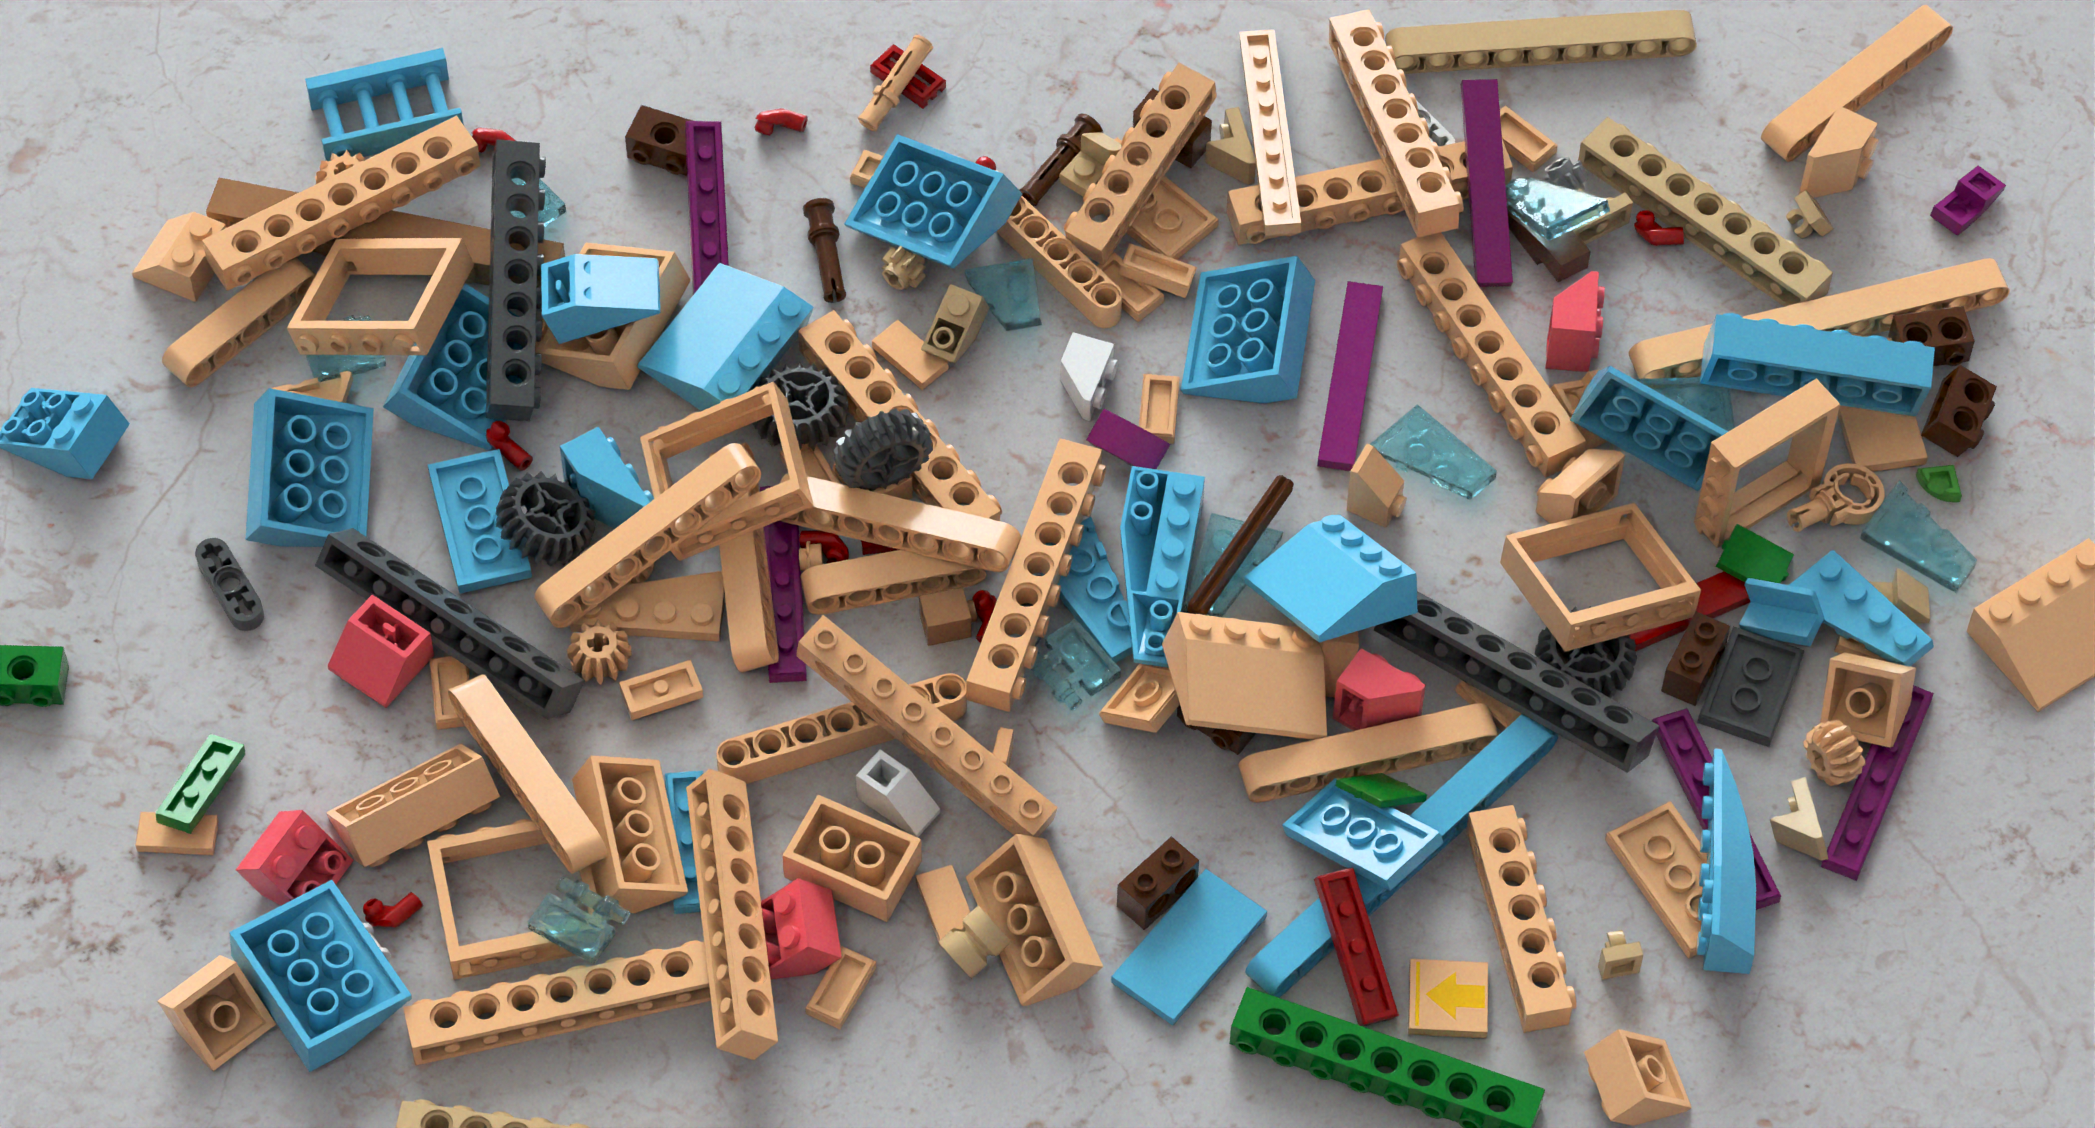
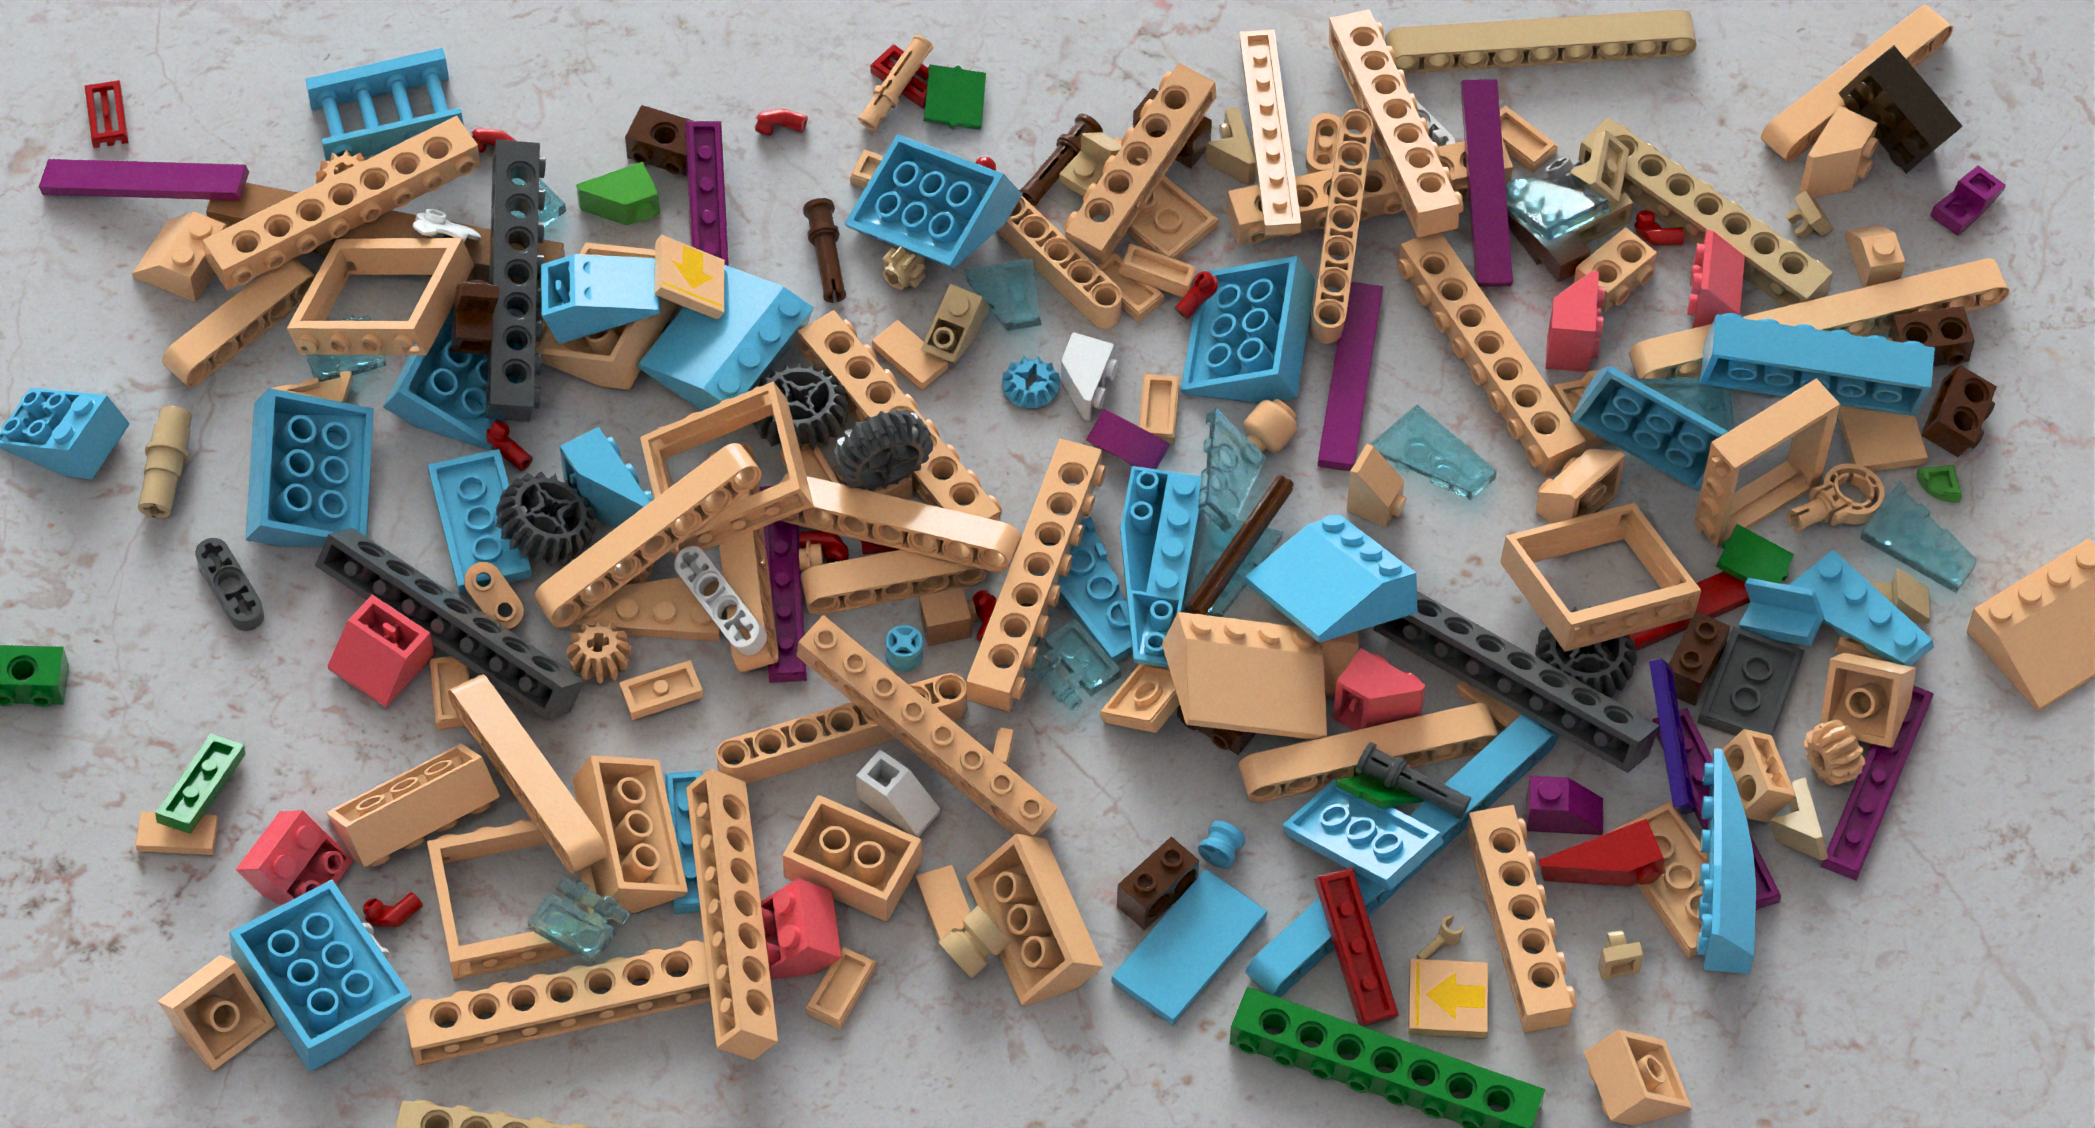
(109, 135): none -> red tile
(144, 179): none -> magenta tile
(165, 461): none -> tan piece
(435, 225): none -> white plate
(473, 317): none -> reddish brown brick
(494, 595): none -> light nougat plate
(620, 195): none -> bright green slope
(689, 277): none -> light nougat tile
(722, 598): none -> white beam
(904, 638): none -> medium azure wheel
(954, 97): none -> green piece
(1040, 392): none -> medium azure gear
(1204, 287): none -> red arm
(1221, 844): none -> medium azure wheel
(1230, 471): none -> clear light blue wing
(1271, 425): none -> light nougat head
(1322, 148): none -> light nougat plate
(1338, 240): none -> light nougat beam
(1396, 773): none -> dark grey pin
(1444, 936): none -> tan hand
(1562, 807): none -> magenta slope
(1606, 167): none -> tan slope
(1613, 267): none -> light nougat brick
(1615, 859): none -> red slope
(1672, 736): none -> dark purple tile
(1715, 280): none -> coral slope
(1758, 774): none -> light nougat brick
(1875, 254): none -> light nougat slope
(1907, 110): none -> dark brown brick

